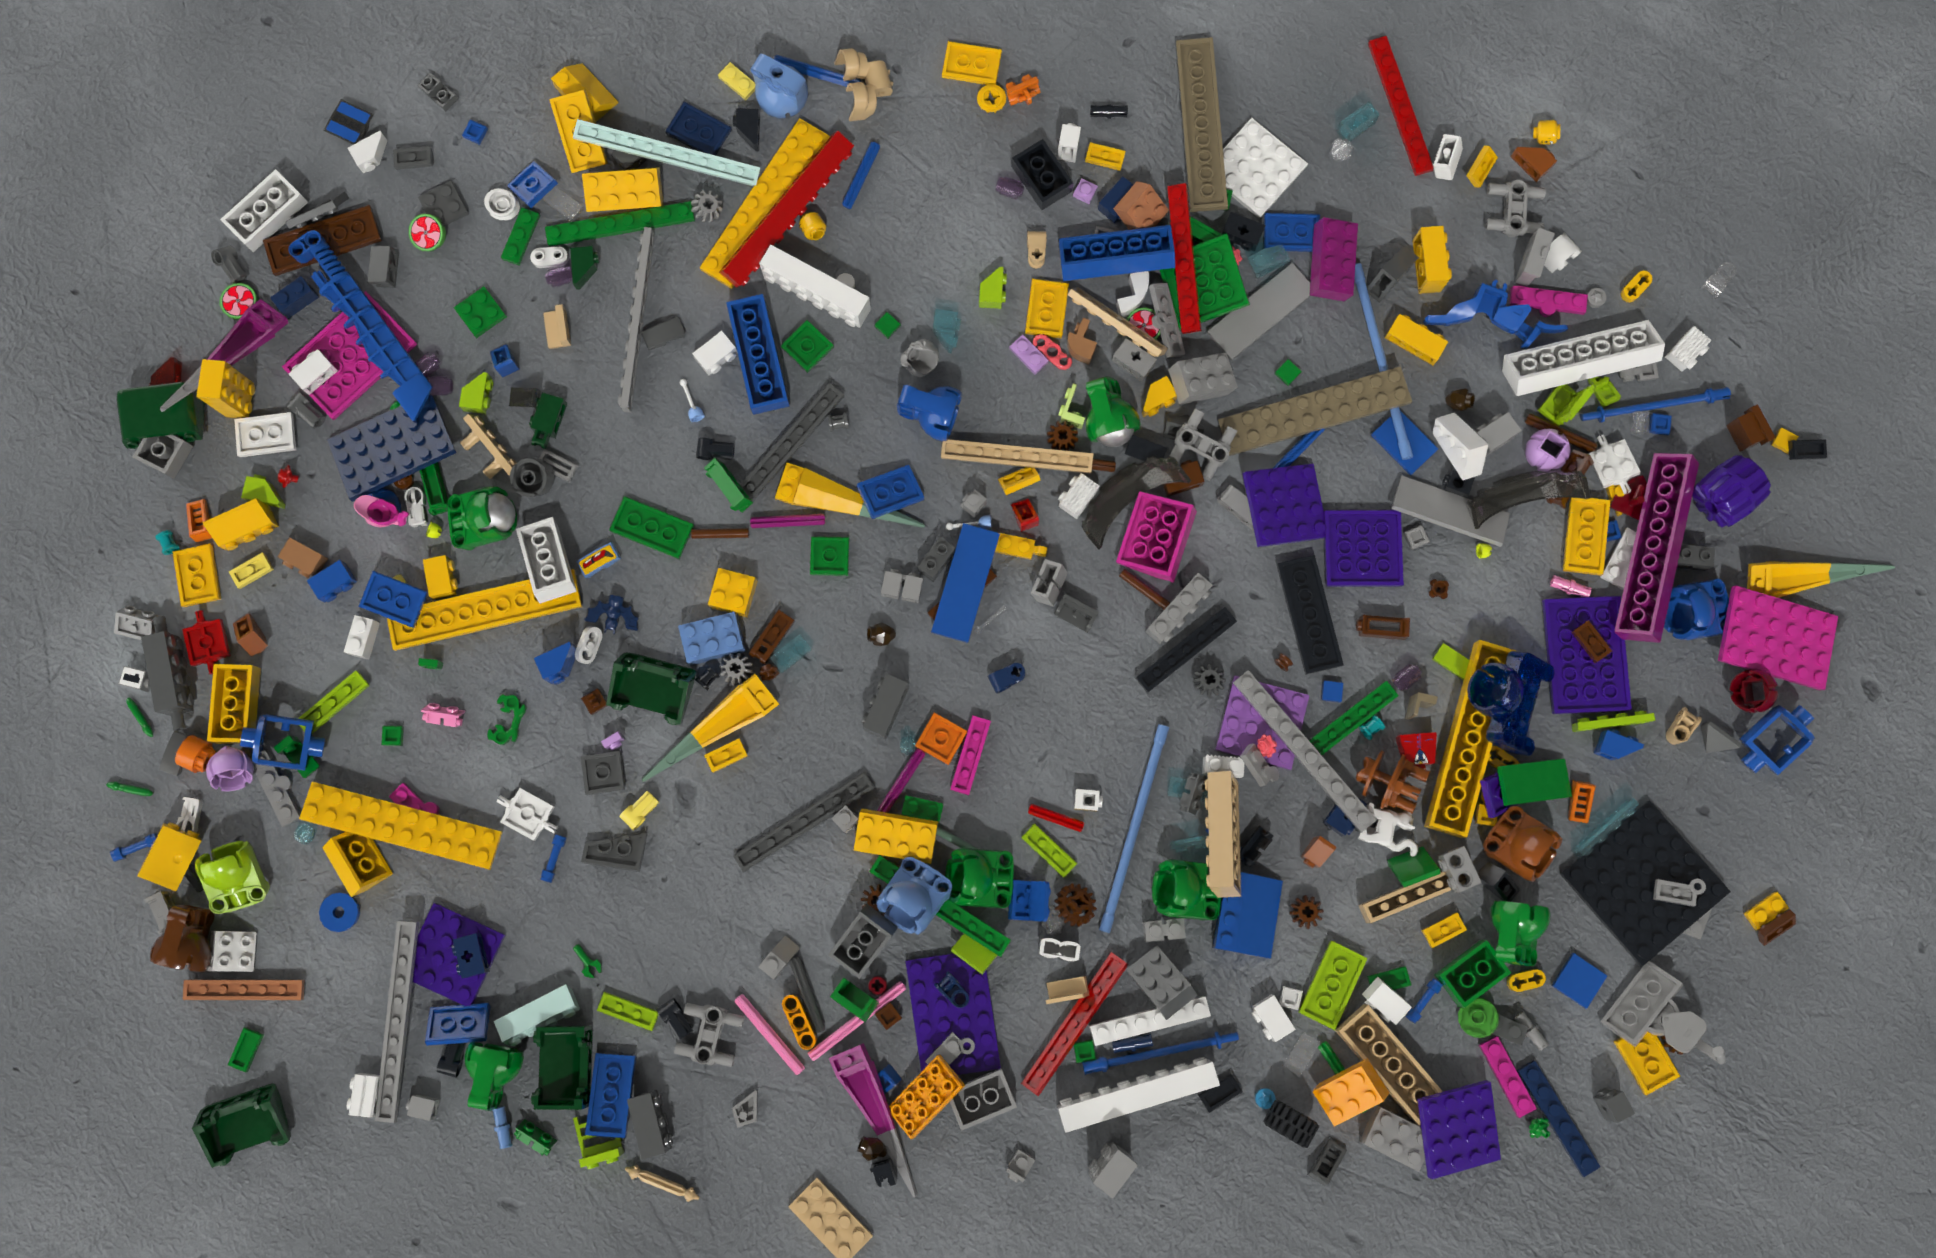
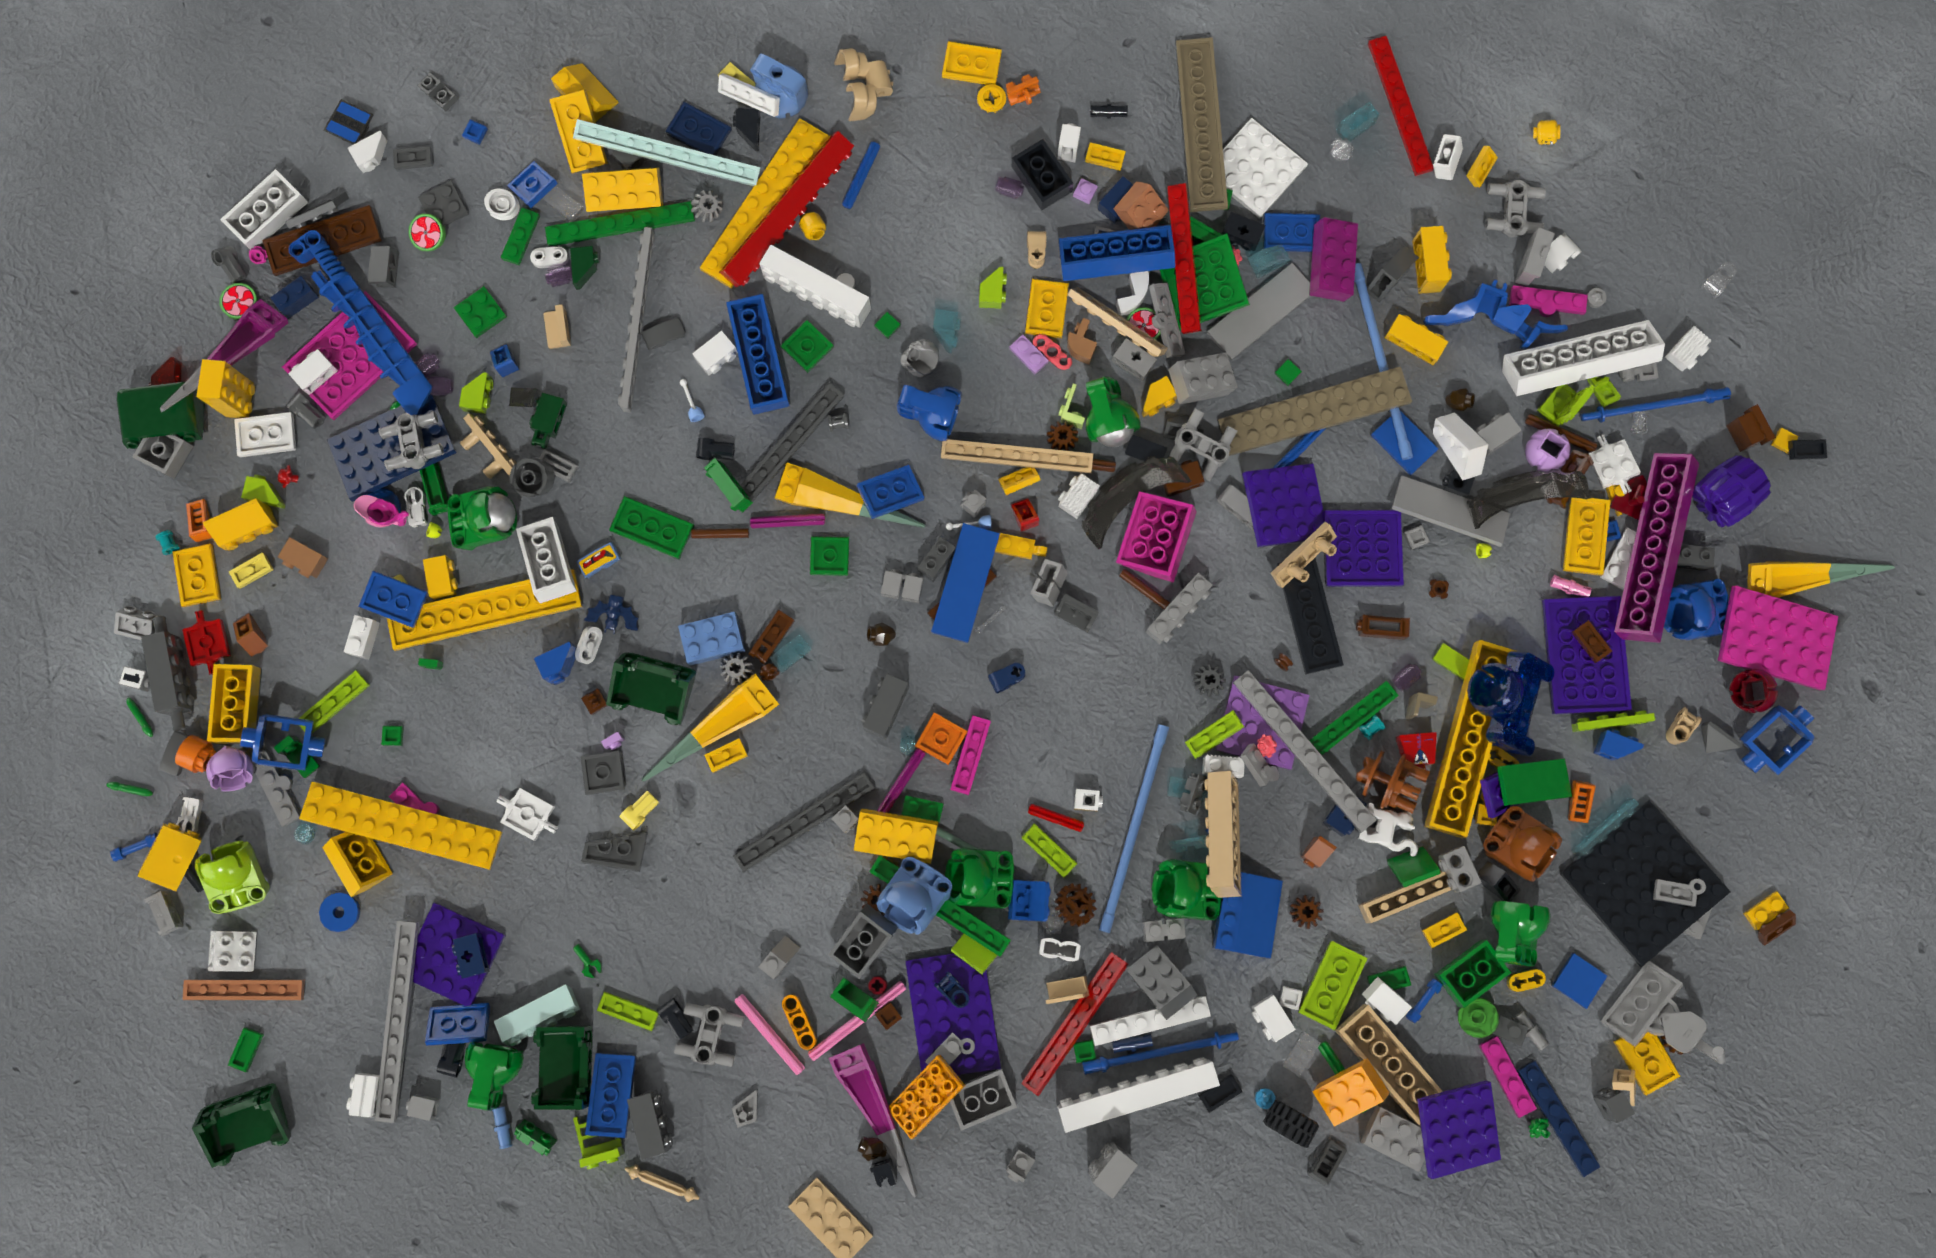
(184, 939): reddish brown piece -> none
(258, 259): none -> dark pink plate
(332, 581): blue brick -> none
(405, 483): reddish brown tile -> none
(411, 441): none -> light grey piece
(434, 713): bright pink hinge -> none
(510, 703): green helmet -> none
(548, 875): blue bar -> none
(707, 677): black bush -> none
(732, 592): yellow brick -> none
(748, 94): none -> white tile
(807, 995): dark grey axle -> none
(815, 71): blue axle -> none
(888, 1078): blue slope -> none
(1186, 649): black plate -> none
(1214, 734): none -> lime tile
(1259, 839): black hinge -> none
(1304, 554): none -> tan plate
(1332, 691): blue tile -> none
(1534, 161): dark orange slope -> none
(1625, 1080): none -> tan panel
(1639, 289): yellow beam -> none
(1660, 424): blue tile -> none

